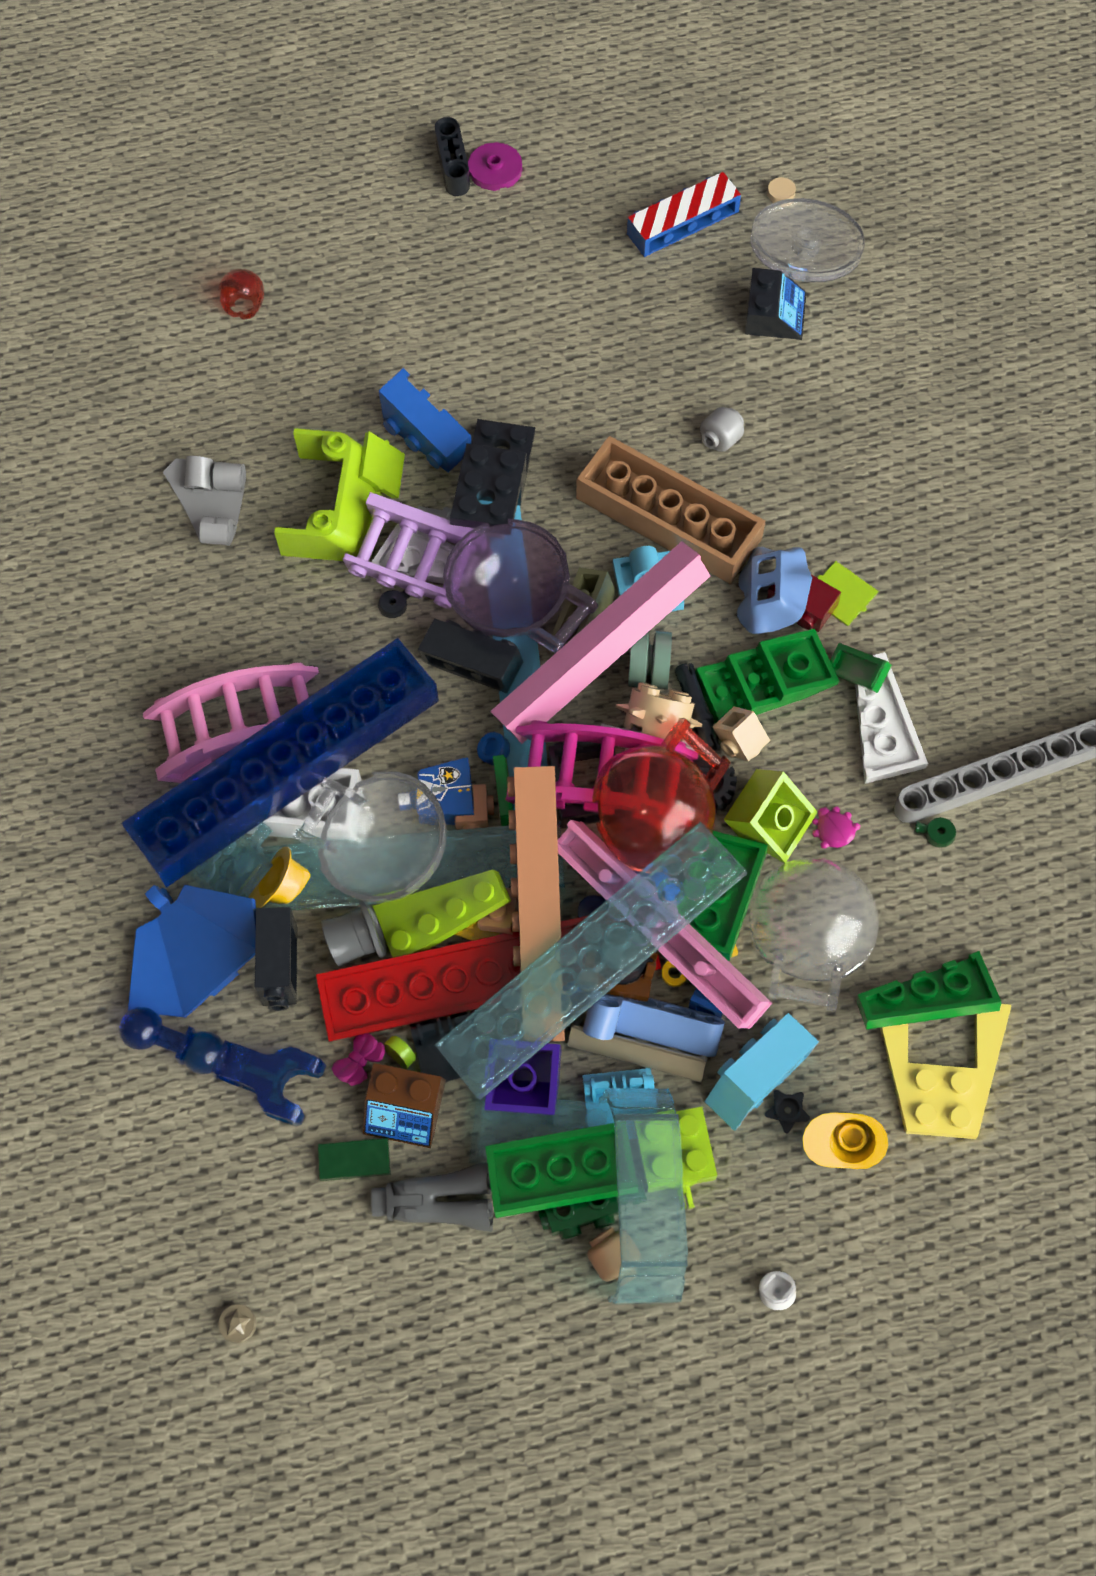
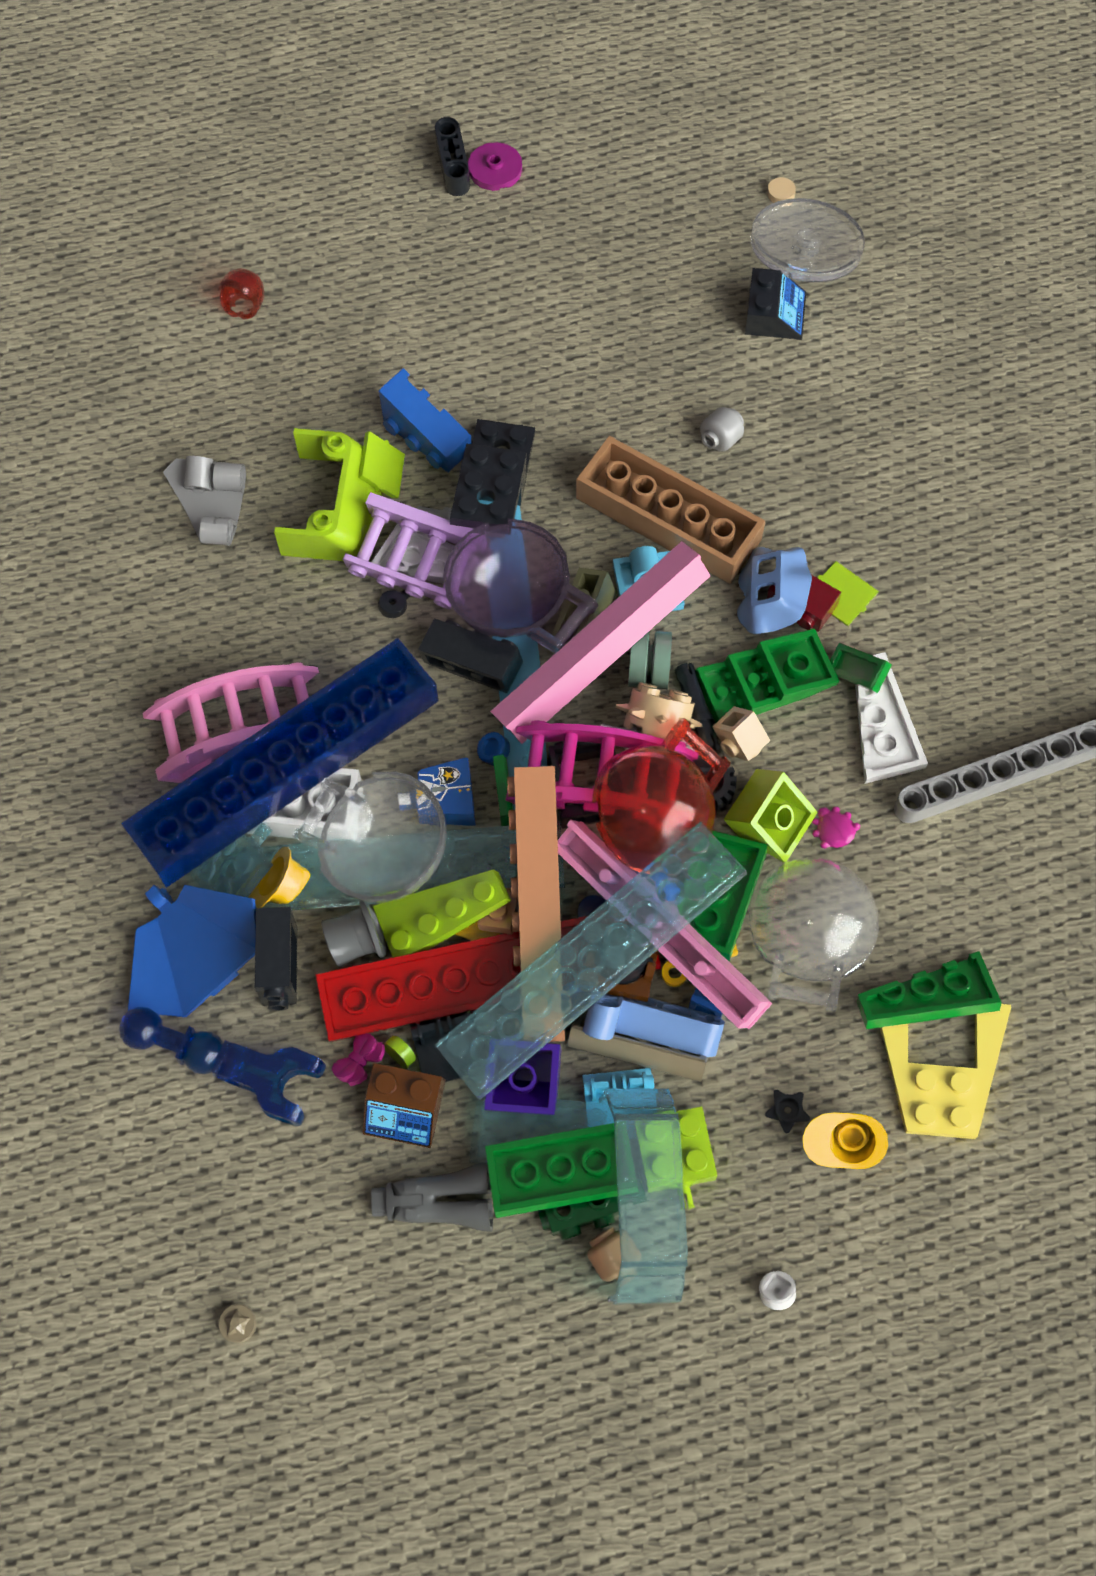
(354, 1159): dark green tile -> none
(482, 808): nougat bracket -> none
(683, 214): brick -> none
(759, 1069): medium azure wedge -> none
(932, 835): dark green piece -> none

